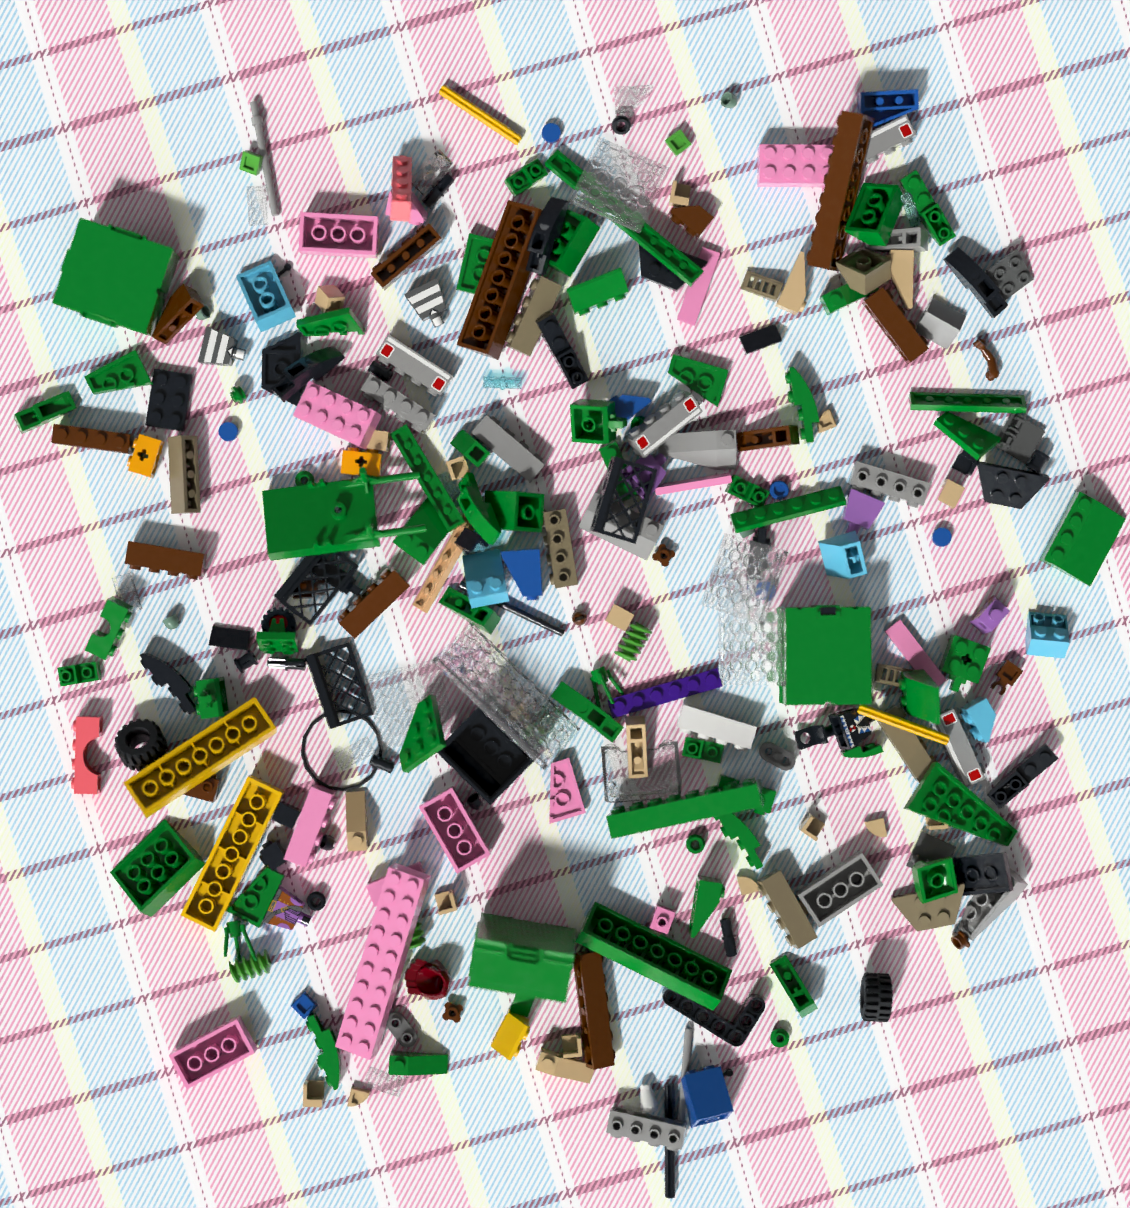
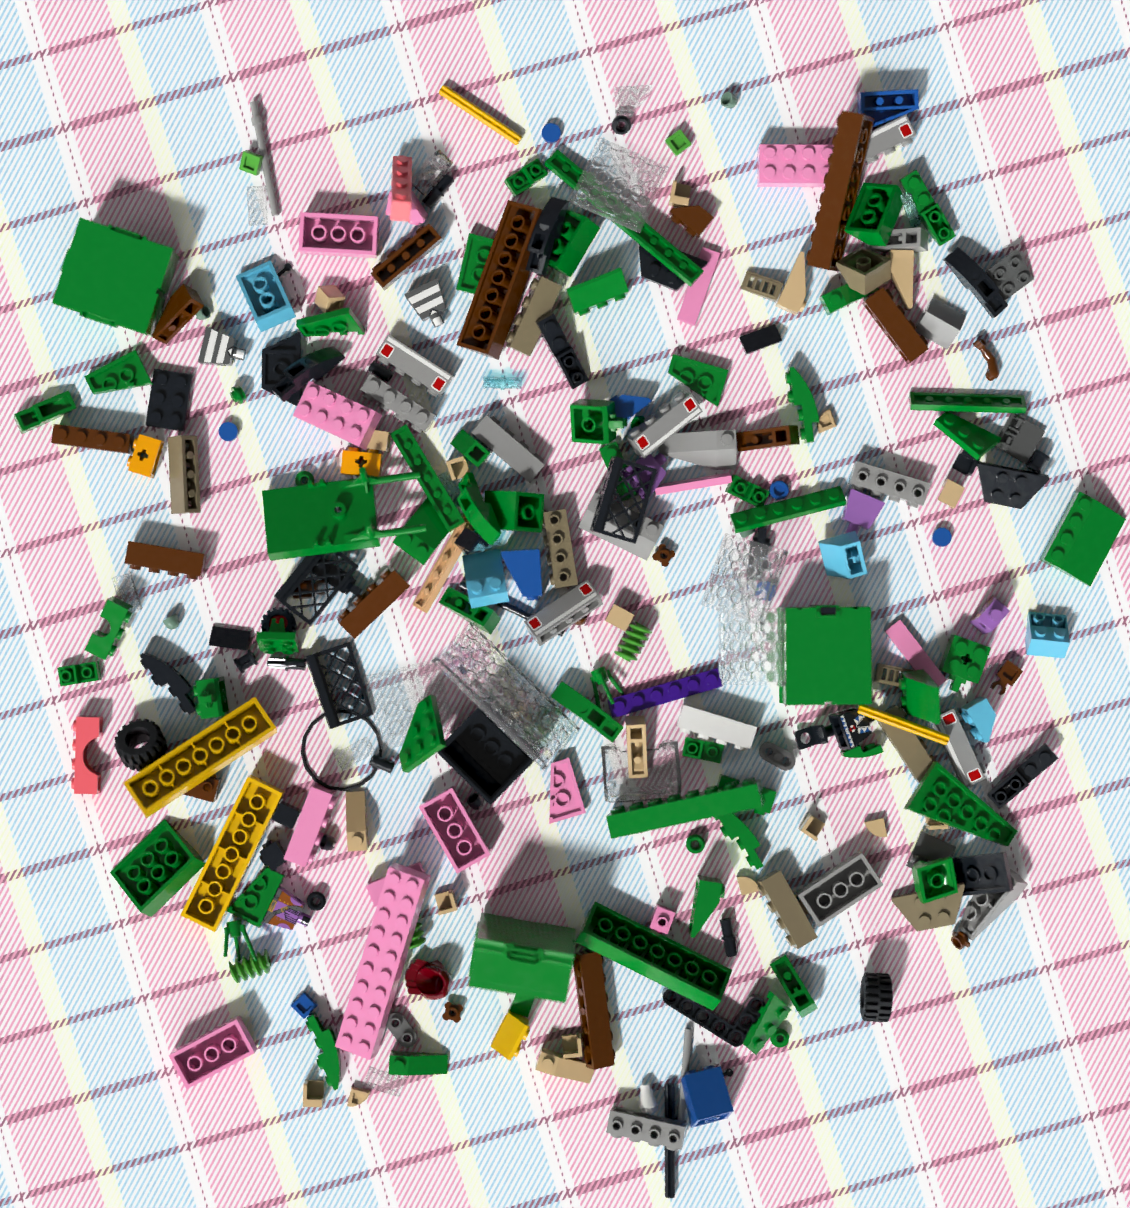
(563, 612): none -> light grey brick
(769, 1020): none -> green wing

